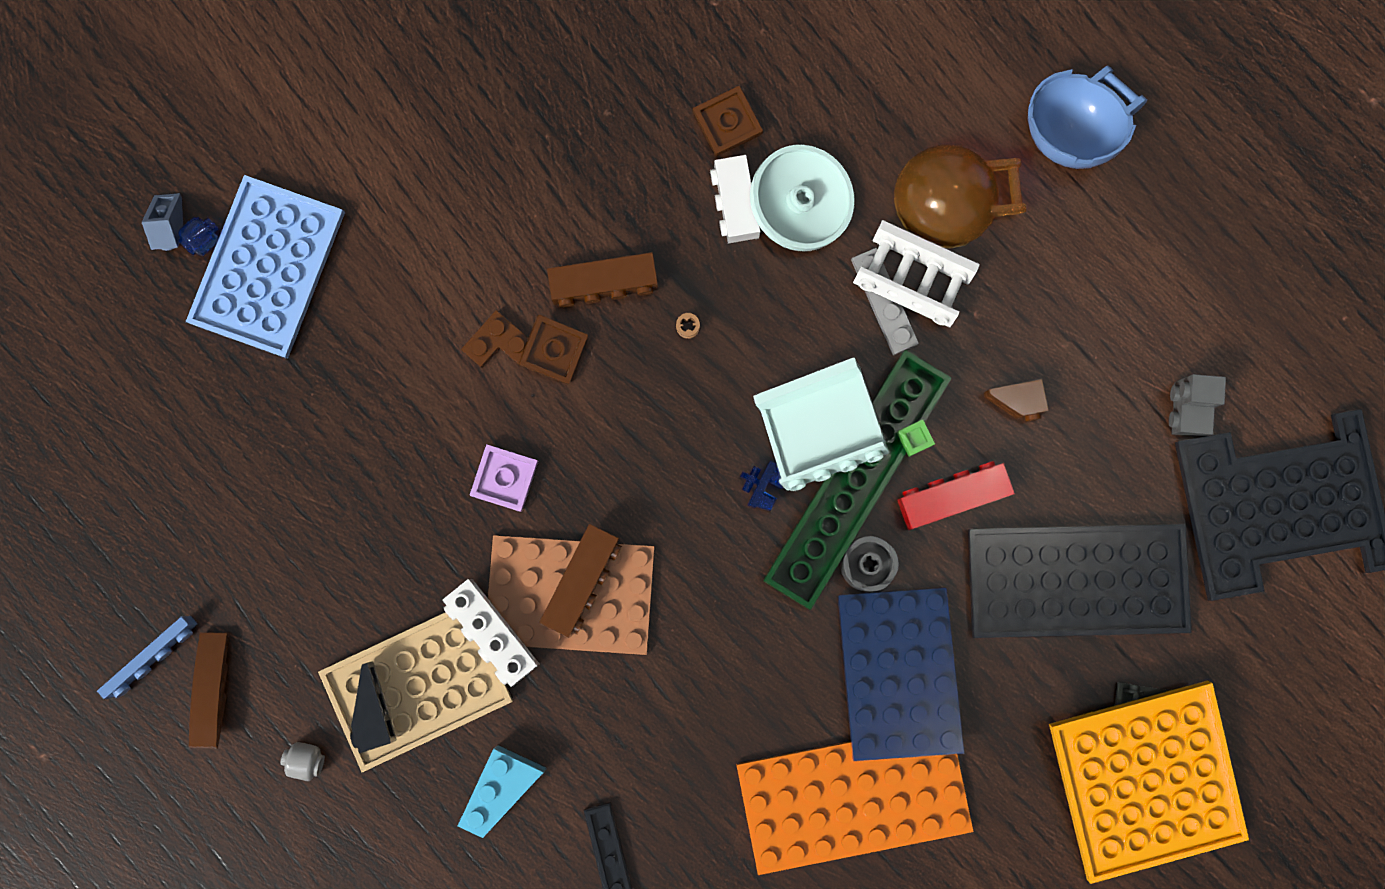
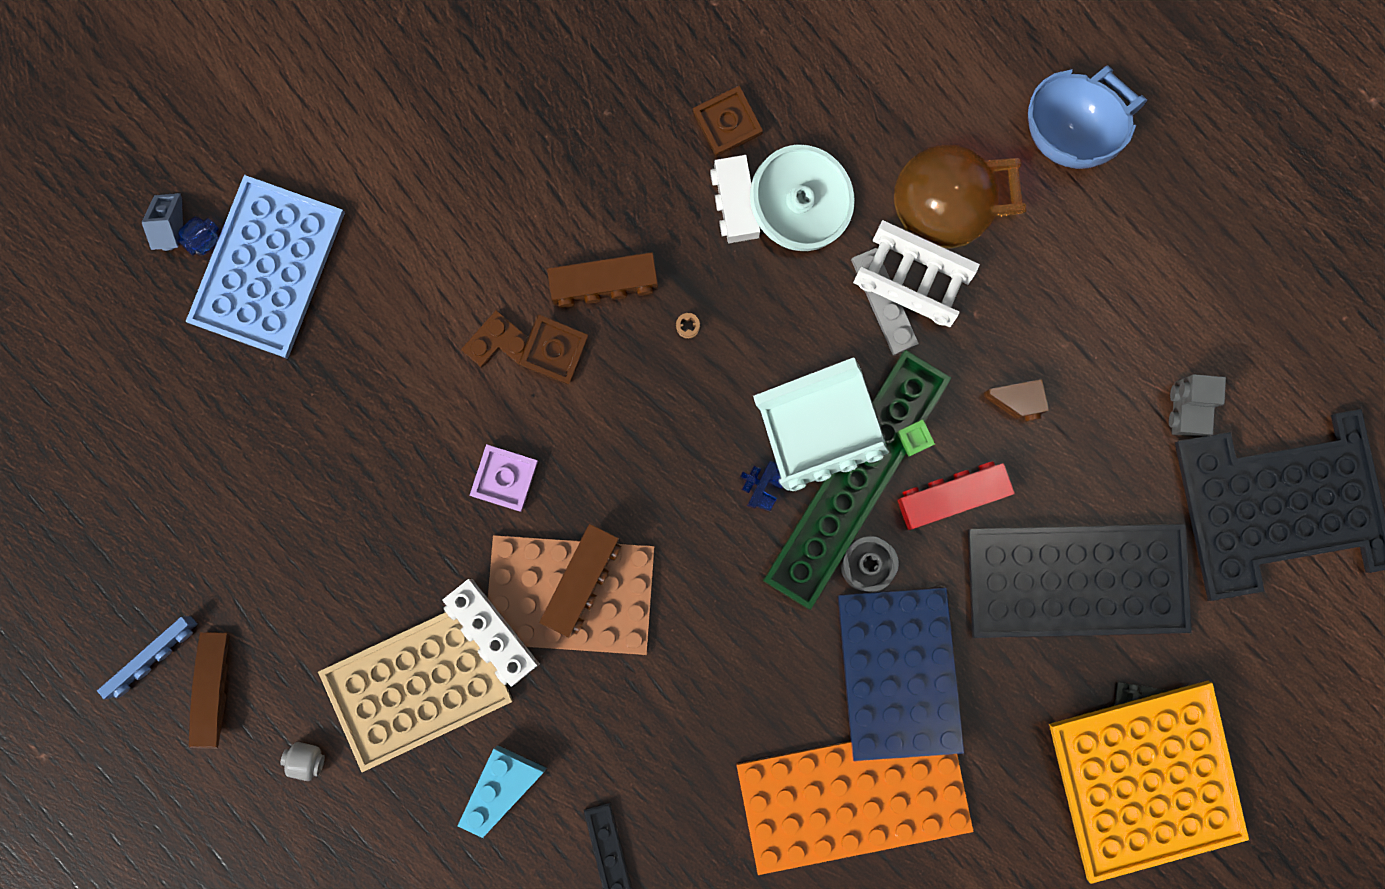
(371, 718): black slope -> none

